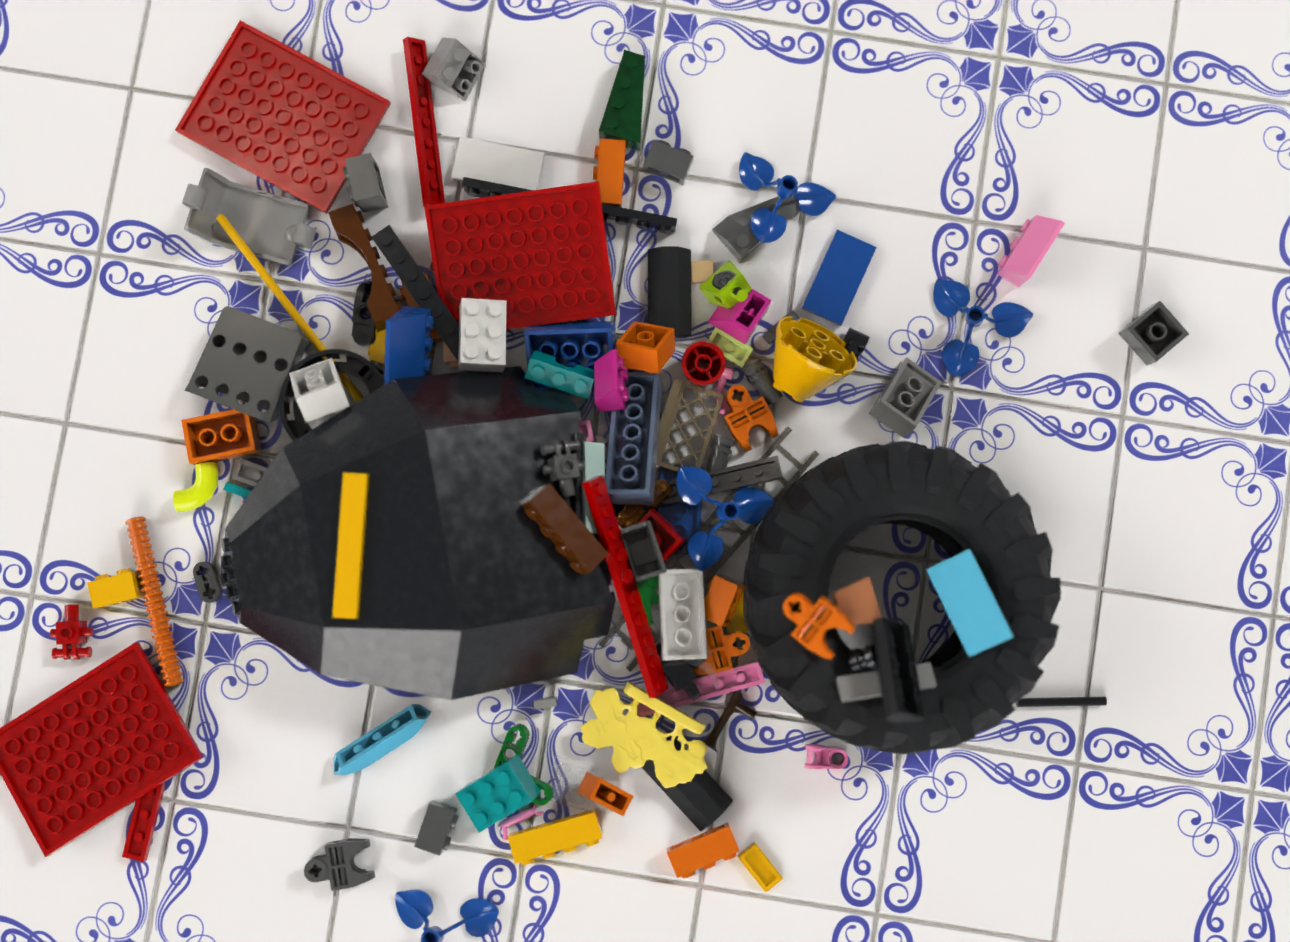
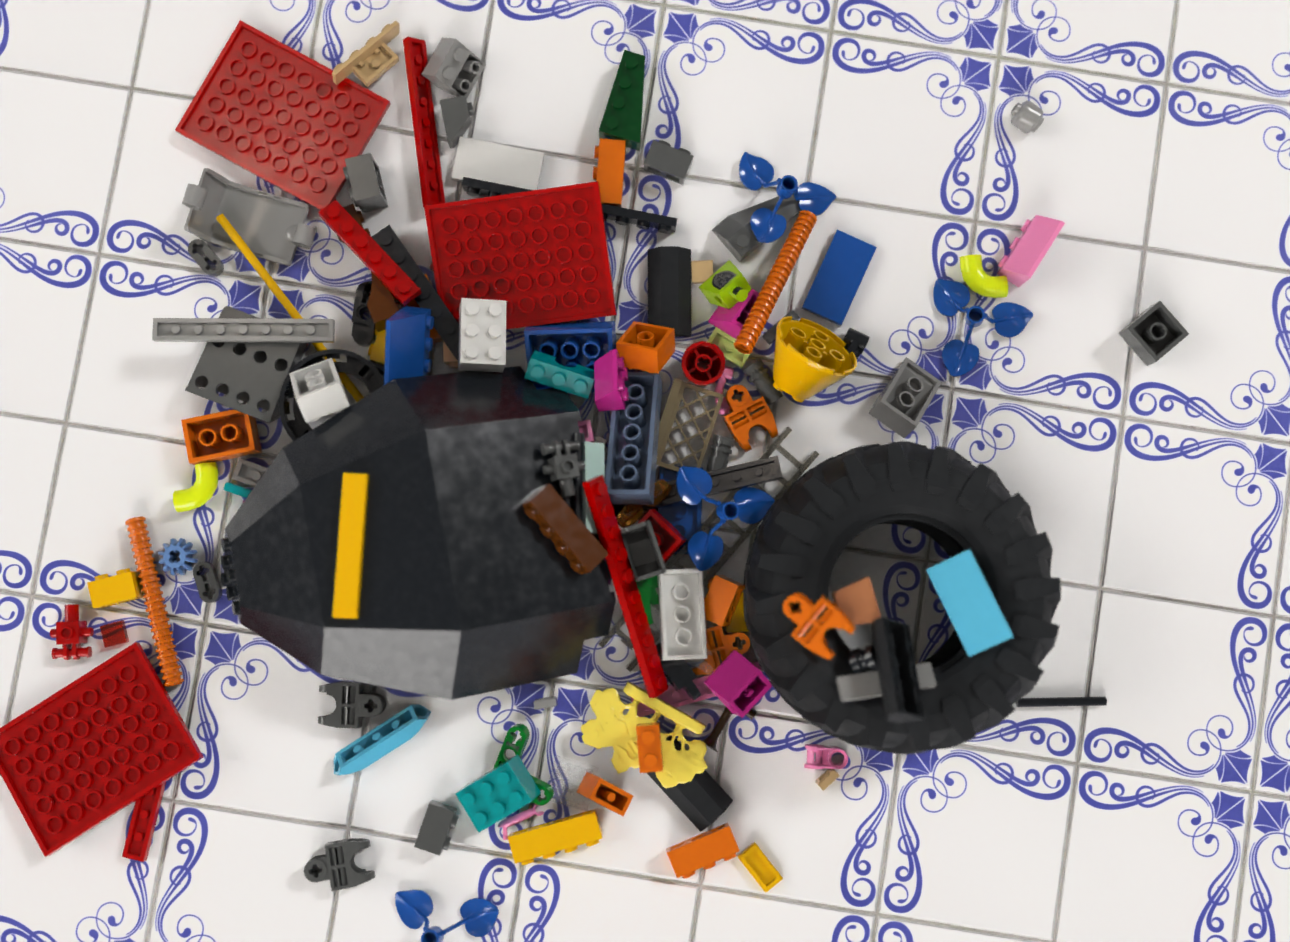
(114, 633): none -> clear red tile
(170, 556): none -> medium blue gear
(209, 255): none -> dark grey beam
(243, 330): none -> light grey plate
(350, 704): none -> dark grey piece
(370, 252): none -> red plate
(372, 59): none -> tan bracket
(456, 118): none -> dark grey slope
(649, 747): none -> orange brick
(738, 684): none -> dark pink slope
(775, 282): none -> orange piece
(827, 778): none -> tan tile
(981, 282): none -> neon yellow cylinder
(1027, 116): none -> light grey head

